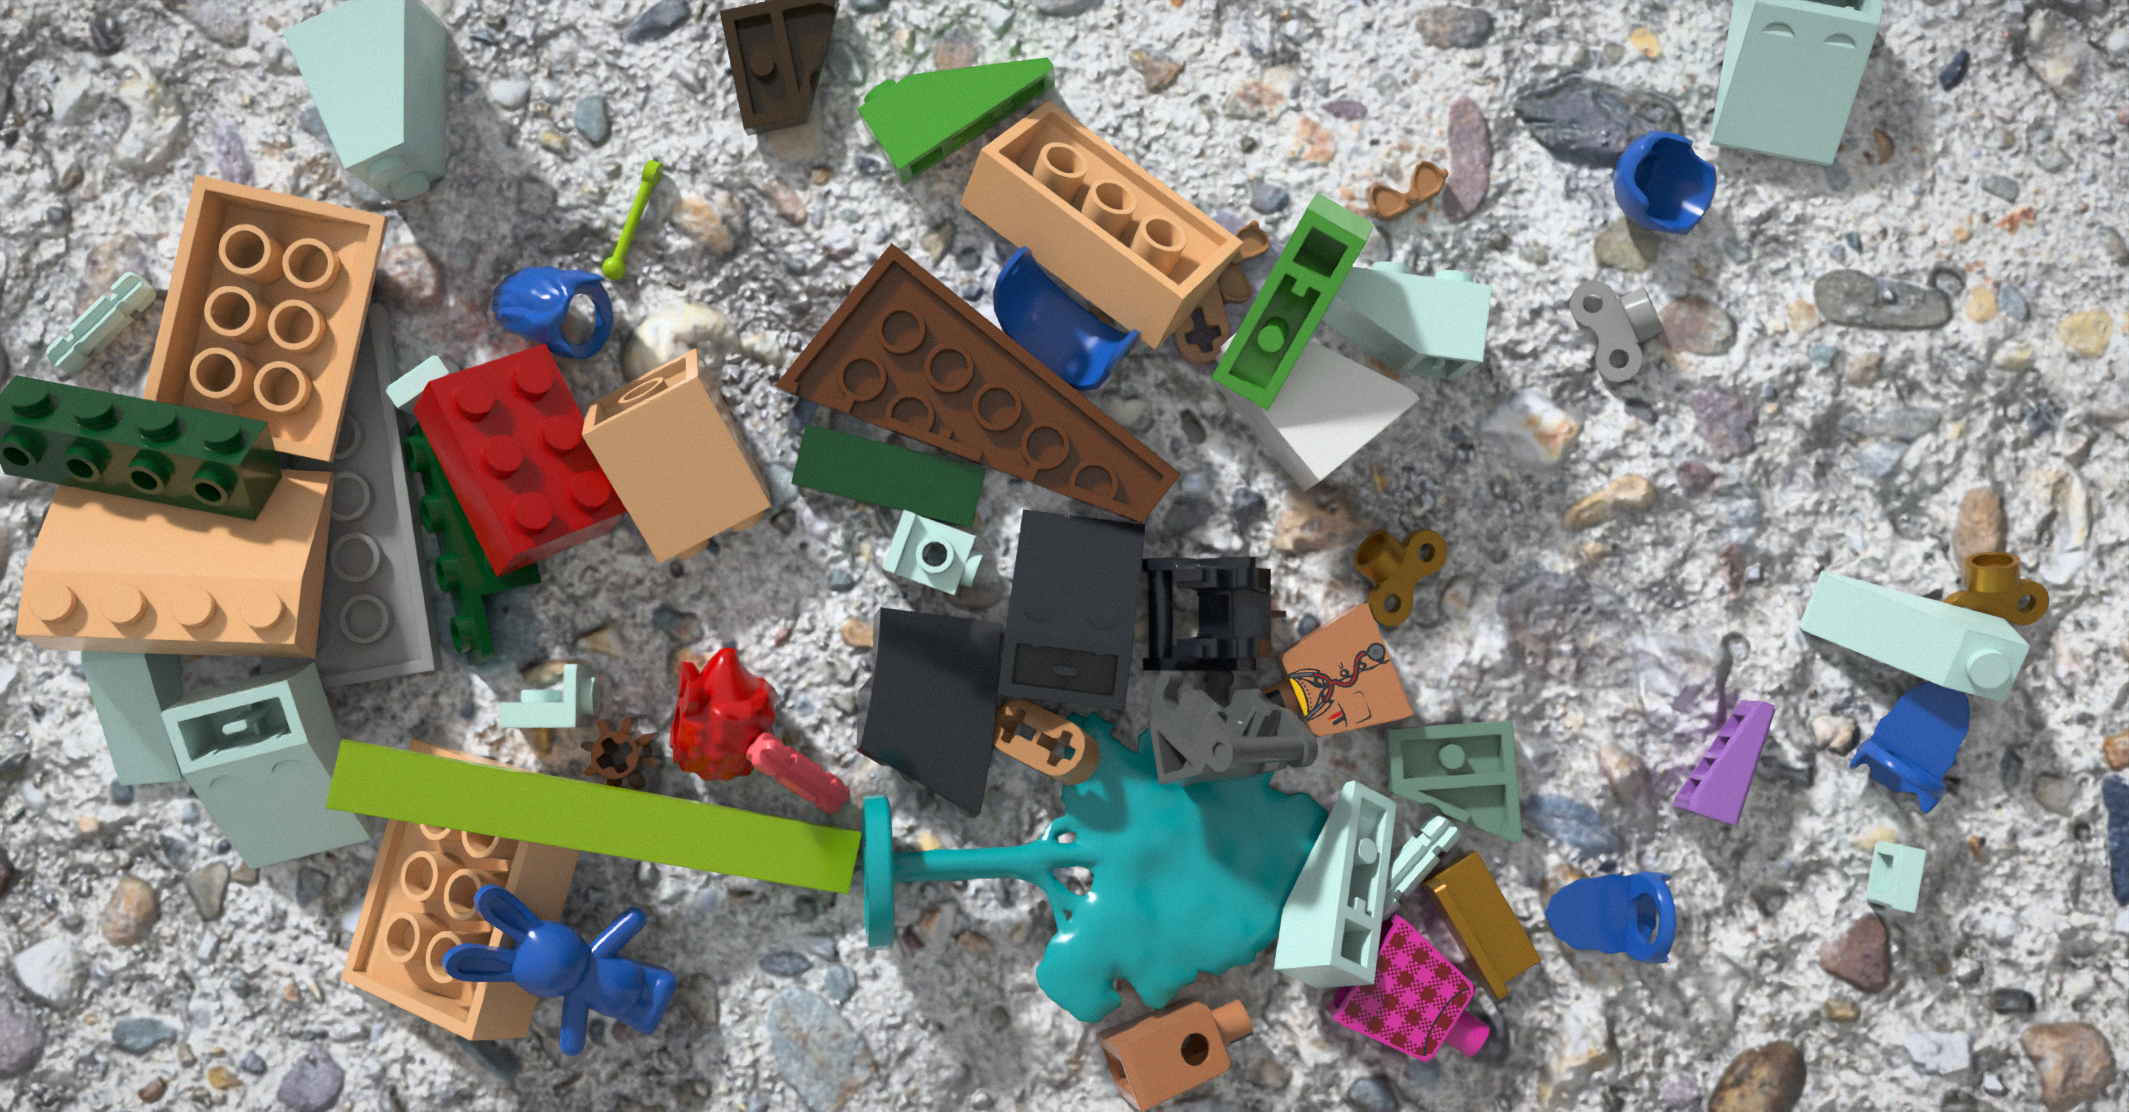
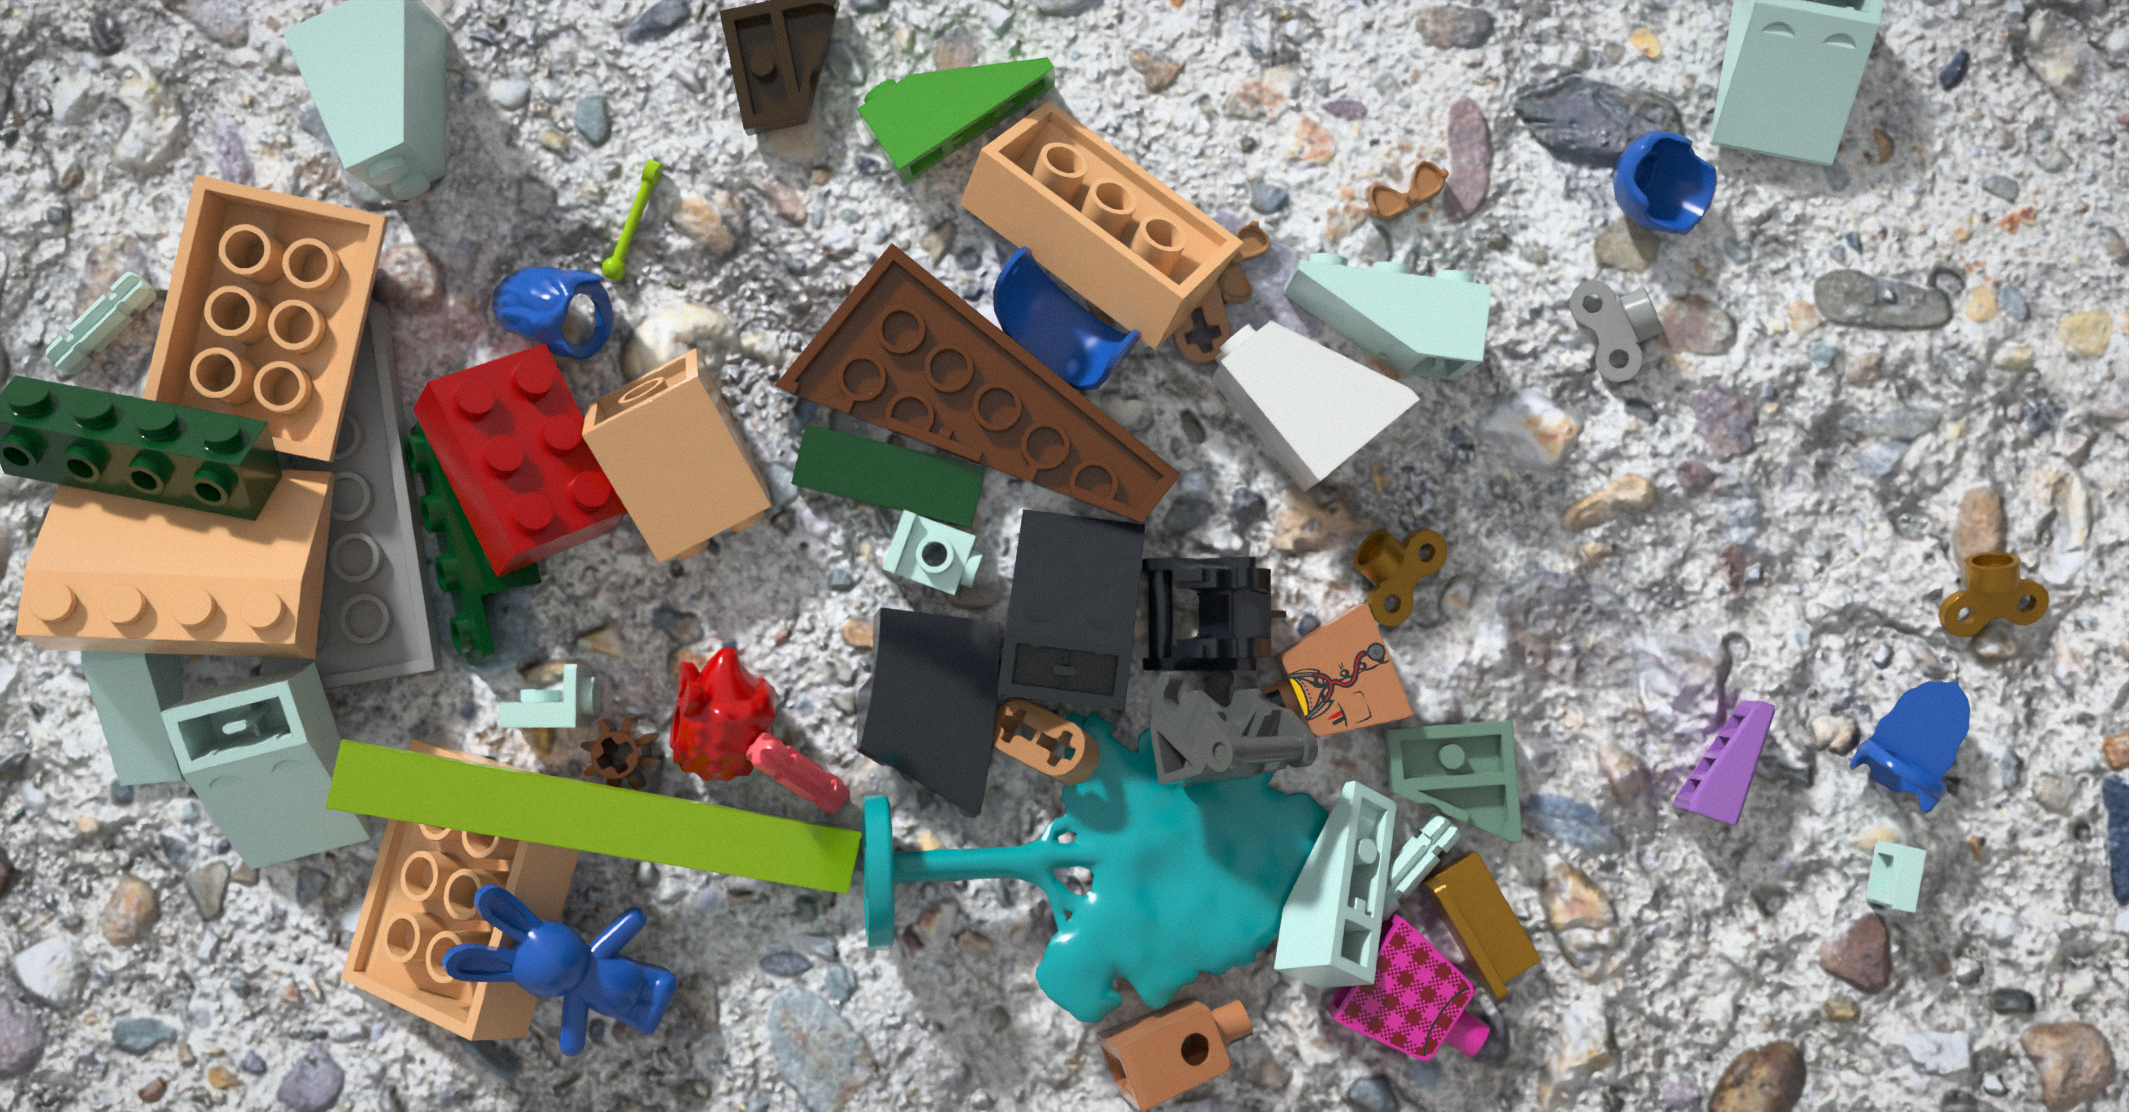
(409, 387): light aqua tile -> none
(1293, 300): bright green slope -> none
(1616, 915): blue piece -> none
(1918, 635): light aqua slope -> none

